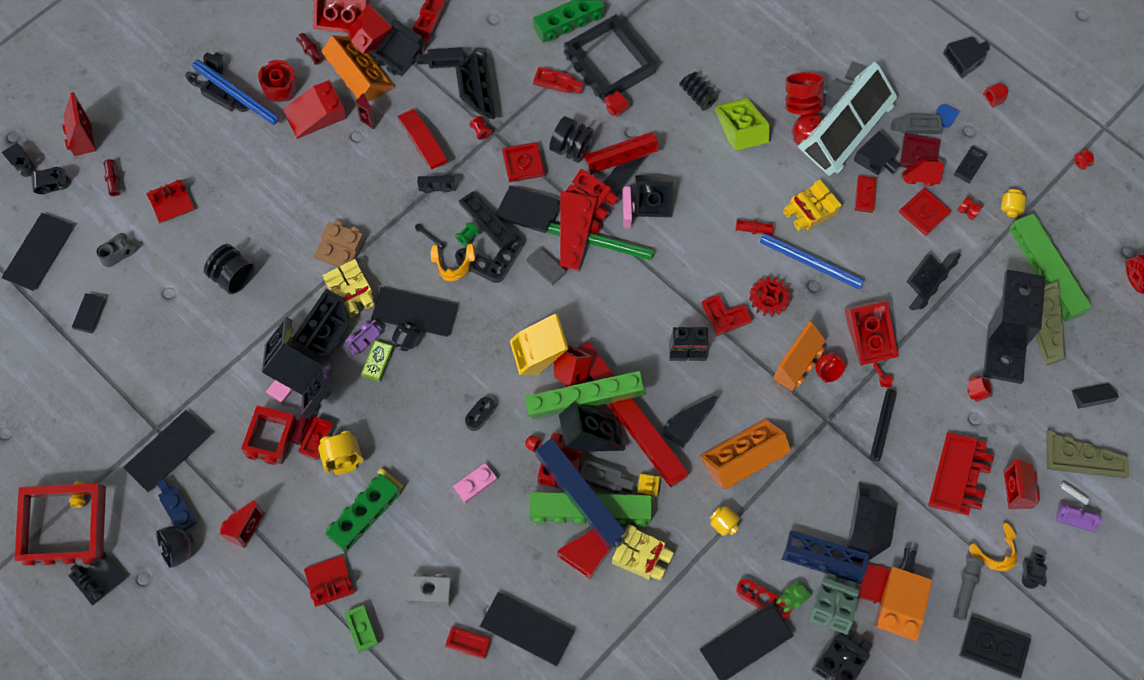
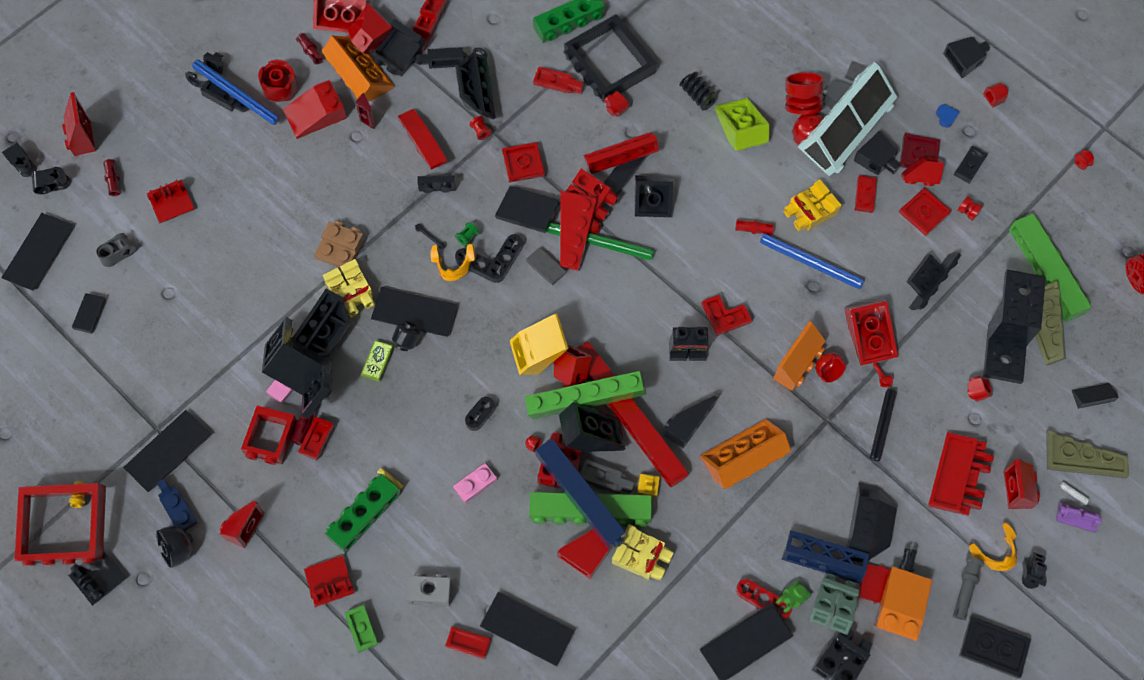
(229, 268): black wheel -> none
(340, 453): yellow brick -> none
(367, 331): medium lavender hinge -> none
(487, 221): black tile -> none
(571, 139): black wheel -> none
(628, 207): bright pink plate -> none
(724, 521): yellow head -> none
(767, 303): red gear -> none
(918, 124): dark grey hinge -> none
(1013, 203): yellow head -> none

